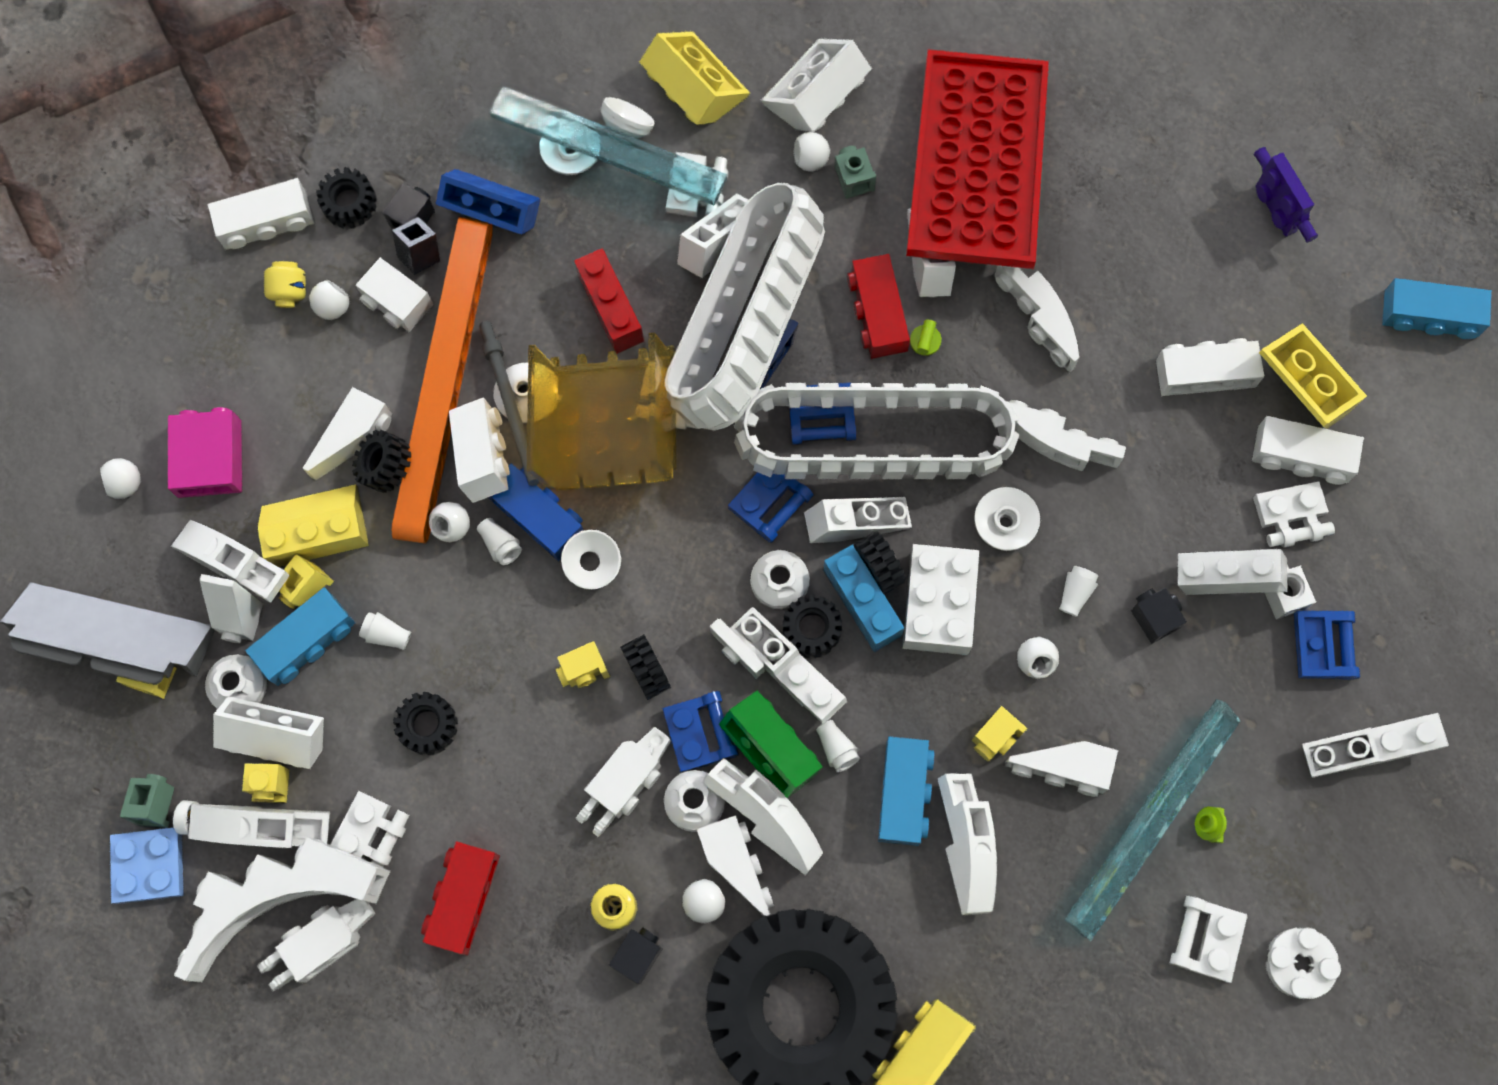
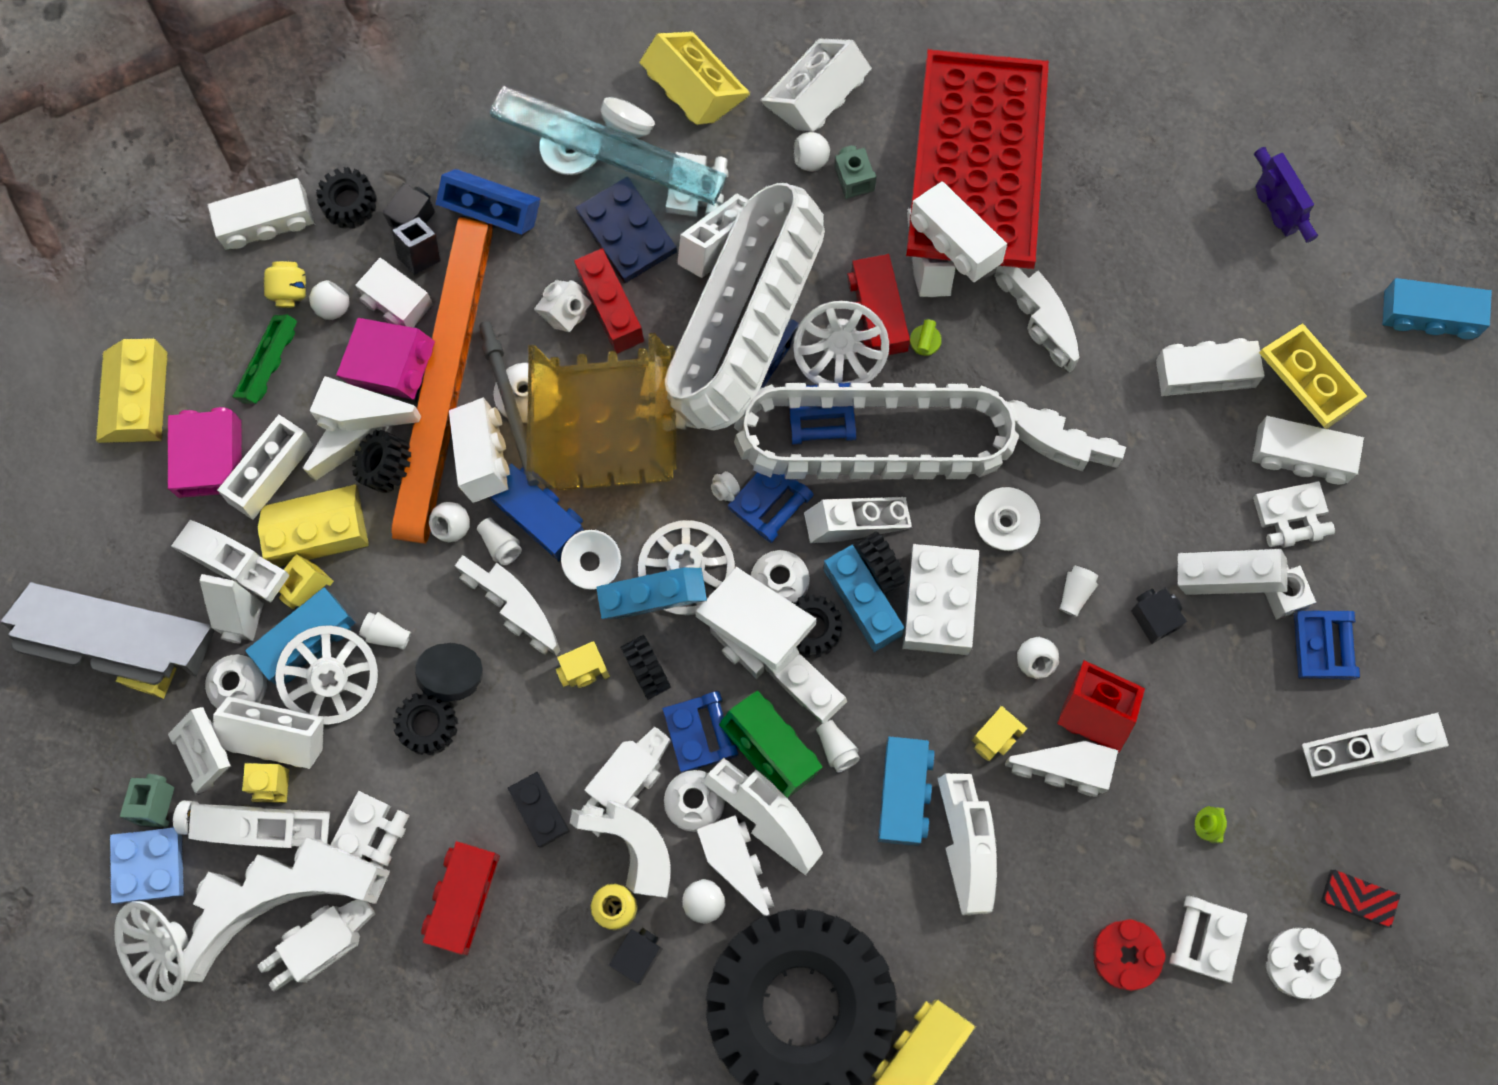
(120, 478): white piece -> none
(132, 392): none -> light yellow slope
(162, 947): none -> white wheel
(200, 749): none -> white plate
(265, 359): none -> green plate
(265, 467): none -> white brick
(327, 674): none -> white wheel
(355, 408): none -> white slope
(386, 358): none -> dark pink brick
(448, 671): none -> black tile
(520, 608): none -> white slope
(538, 809): none -> black plate
(563, 305): none -> white brick
(626, 229): none -> dark blue plate
(648, 853): none -> white arch
(651, 593): none -> dark azure brick
(687, 555): none -> white wheel
(725, 486): none -> white plate
(756, 618): none -> white tile
(841, 342): none -> white wheel
(958, 232): none -> white brick
(1101, 706): none -> red slope
(1148, 953): none -> red plate
(1153, 820): clear light blue plate -> none
(1360, 898): none -> tile

